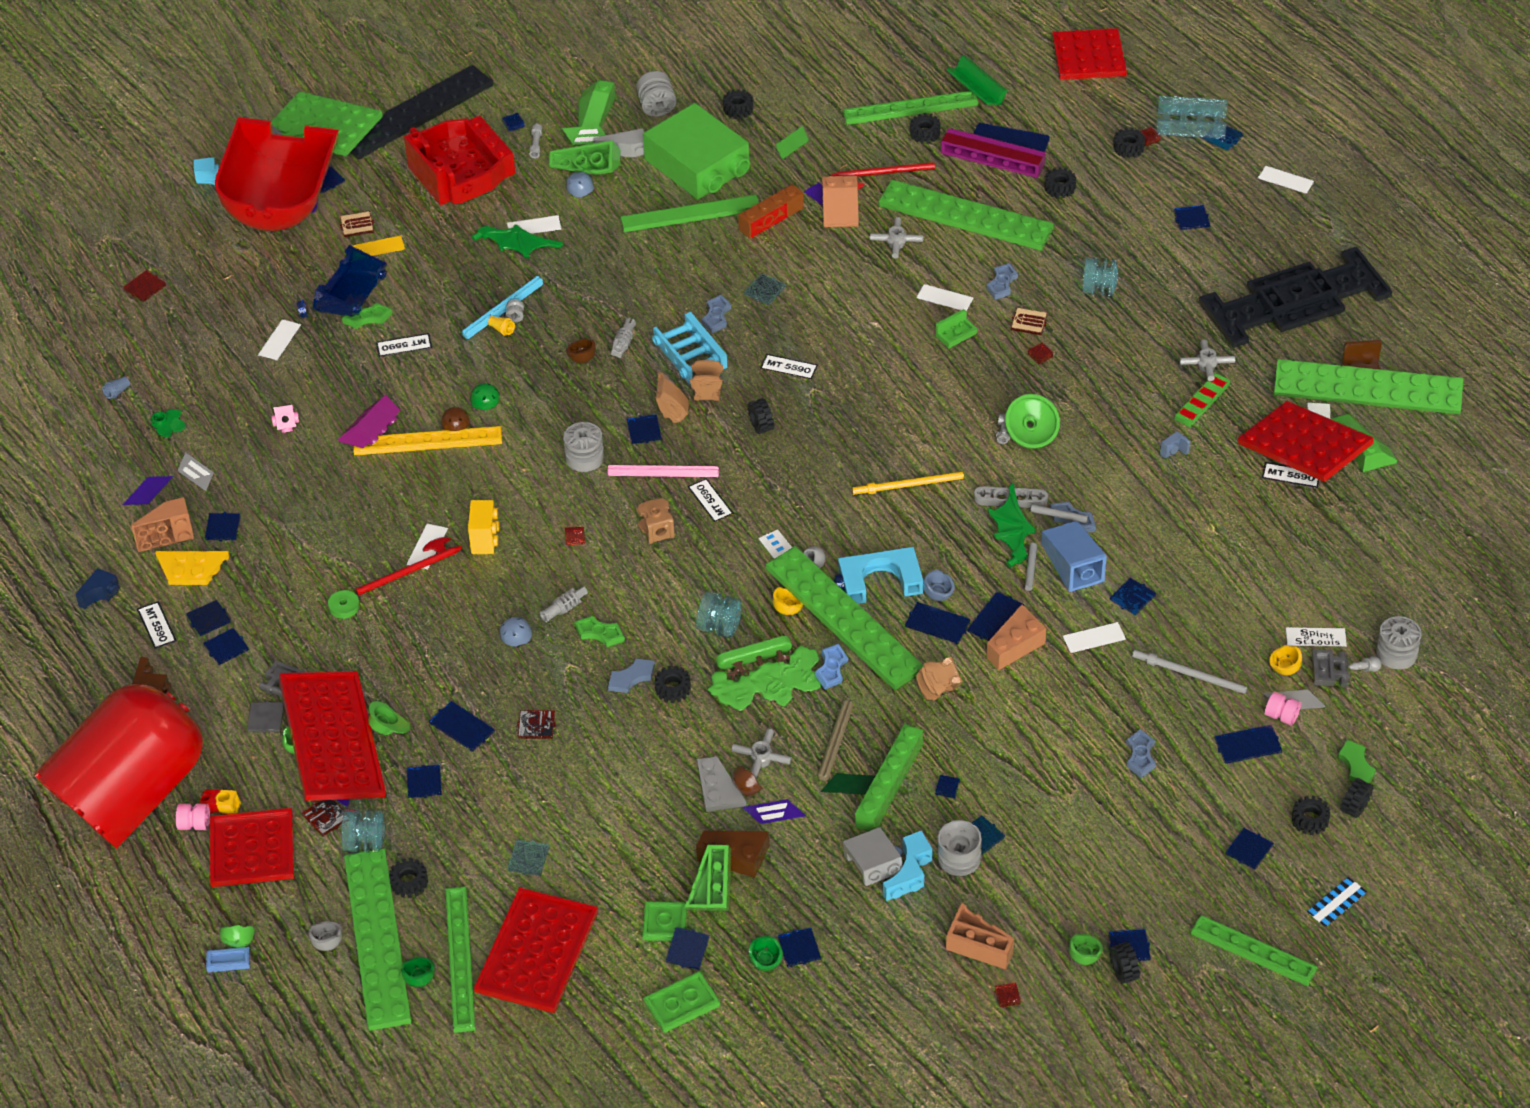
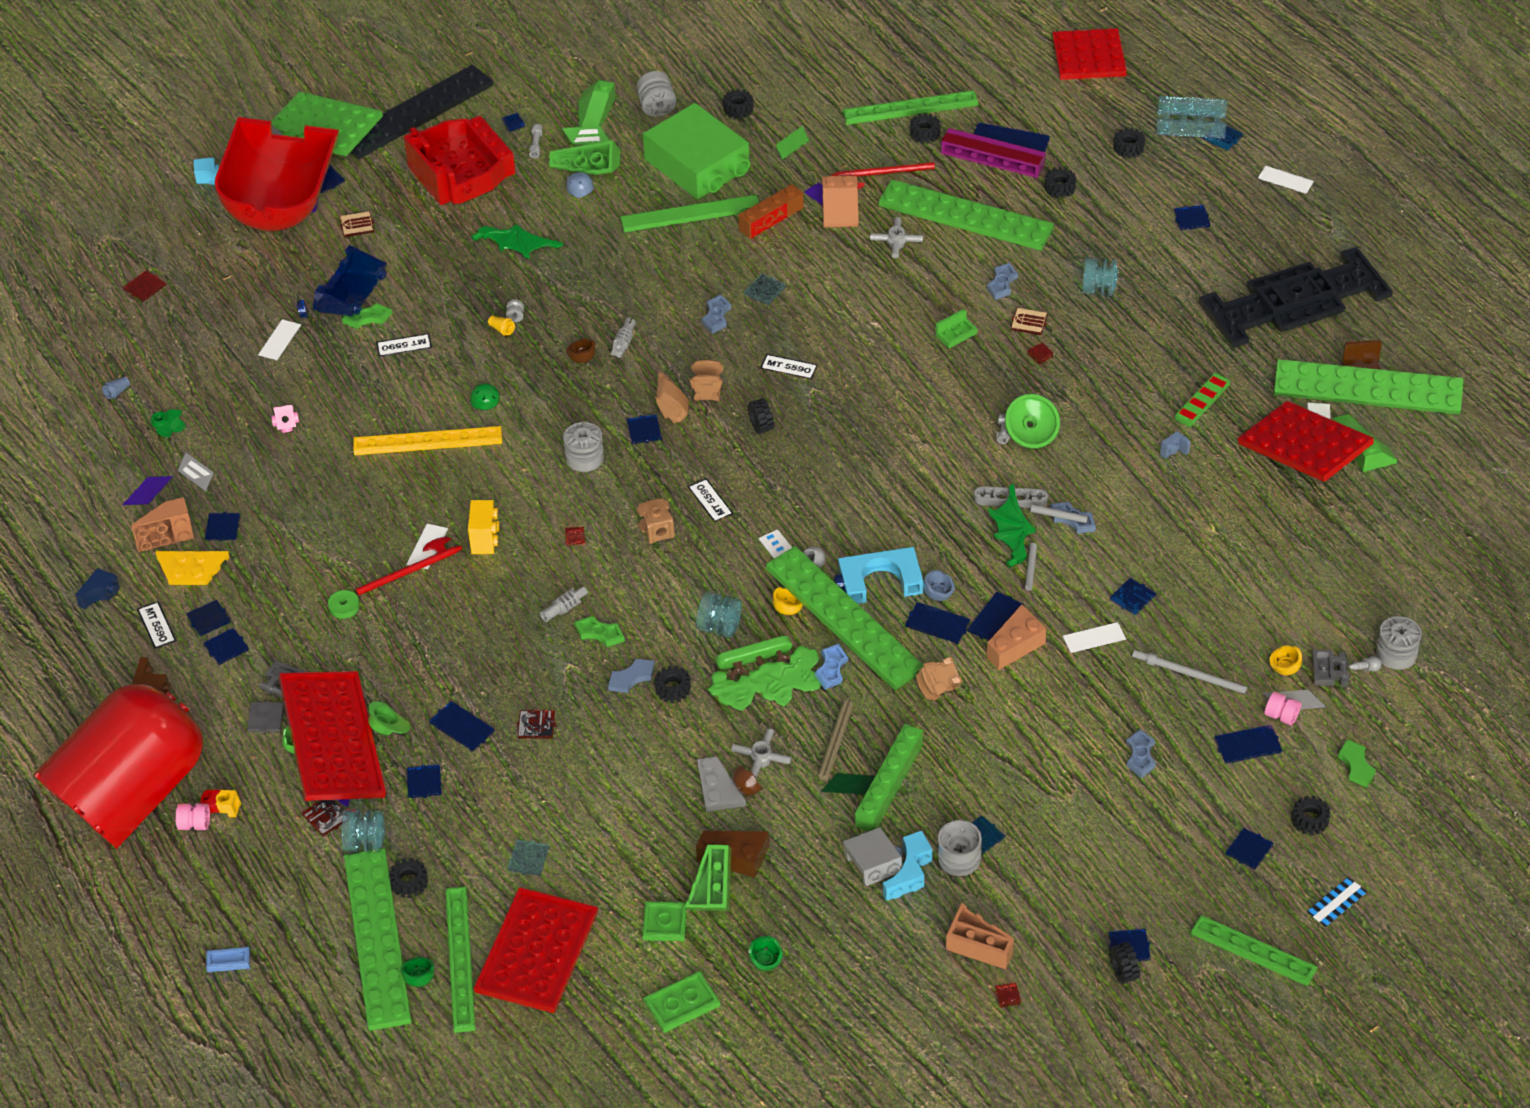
(237, 936): bright green helmet -> none
(251, 847): red plate -> none
(325, 940): light grey helmet -> none
(371, 423): magenta slope -> none
(381, 246): yellow sticker -> none
(451, 419): reddish brown helmet -> none
(500, 309): medium azure axle -> none
(512, 627): sand blue helmet -> none
(538, 225): white sticker -> none
(628, 142): light grey slope -> none
(663, 471): bright pink axle -> none
(687, 948): clear blue piece -> none
(699, 335): medium azure fence -> none
(774, 811): dark purple sticker -> none
(799, 947): clear blue piece -> none
(871, 488): yellow bar -> none
(944, 297): white sticker -> none
(947, 786): clear blue tile -> none
(978, 81): green panel -> none
(1074, 555): medium blue slope -> none
(1083, 953): bright green helmet -> none
(1151, 136): clear red tile -> none
(1207, 360): light grey bar -> none
(1287, 474): white sticker -> none
(1315, 636): white sticker -> none
(1356, 797): black tyre -> none

